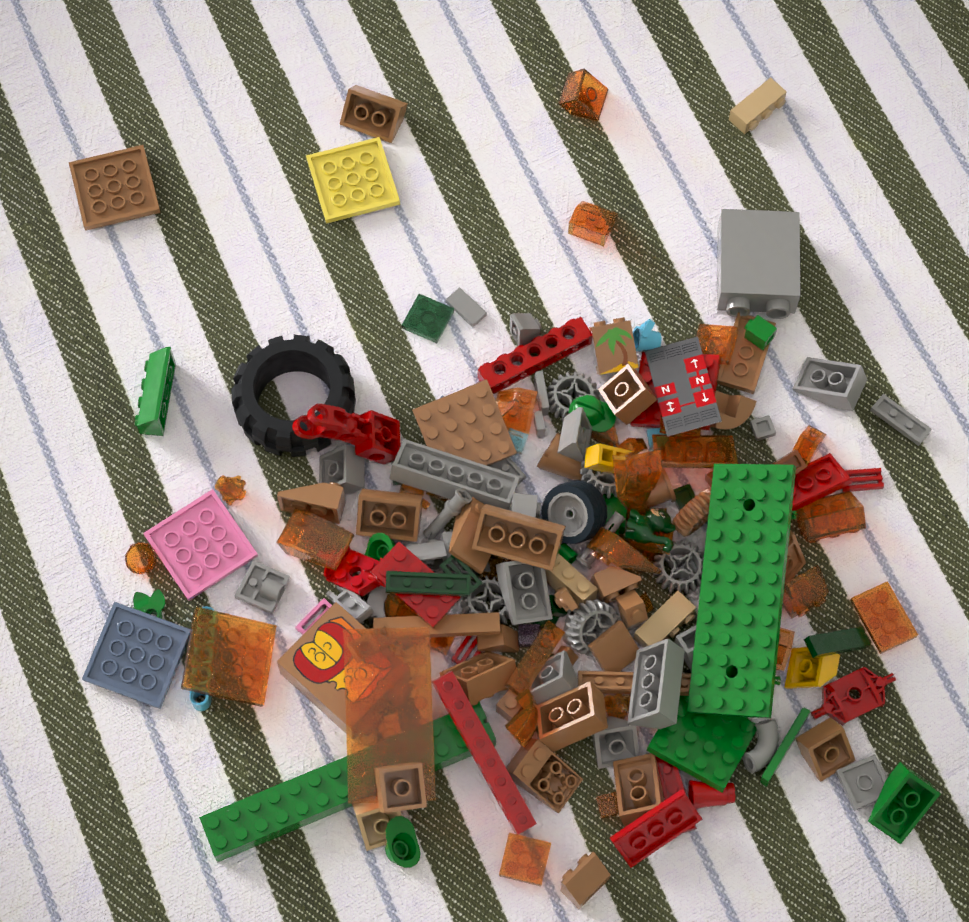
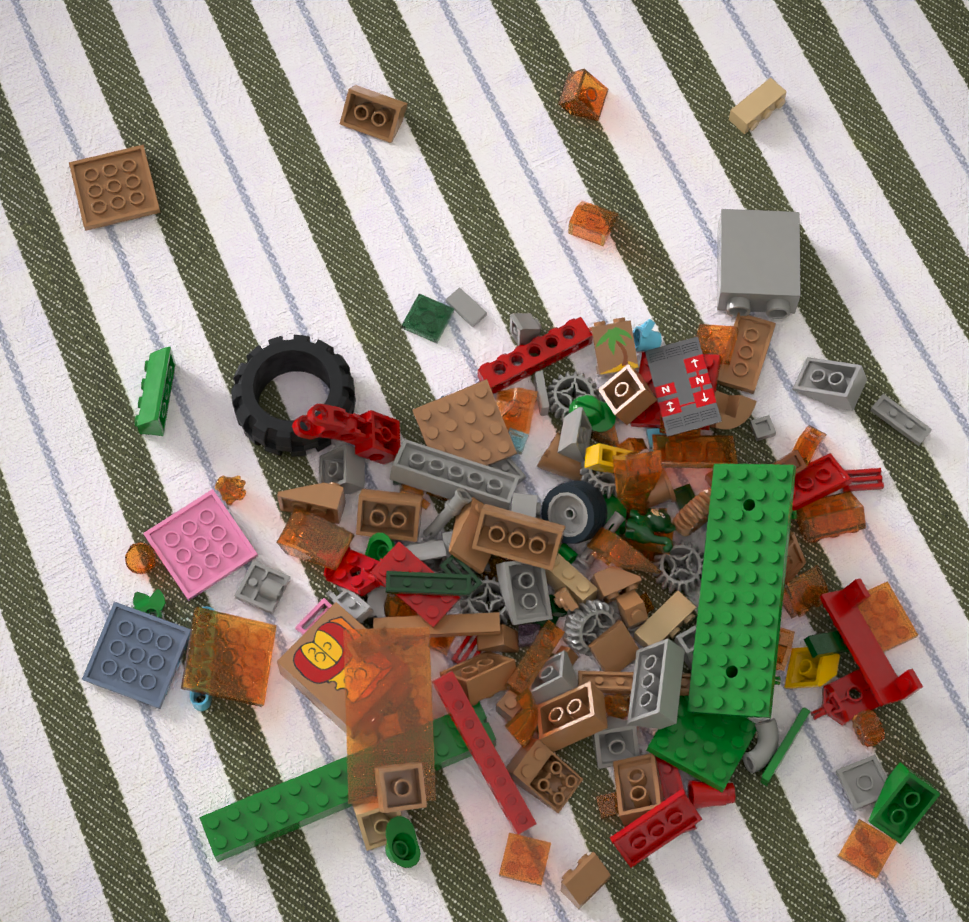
(353, 180): light yellow plate -> none
(539, 424): light grey tile -> none
(760, 332): green brick -> none
(825, 748): medium nougat slope -> none
(865, 649): none -> red bracket
(867, 849): none -> clear orange plate
(868, 728): none -> clear orange gear

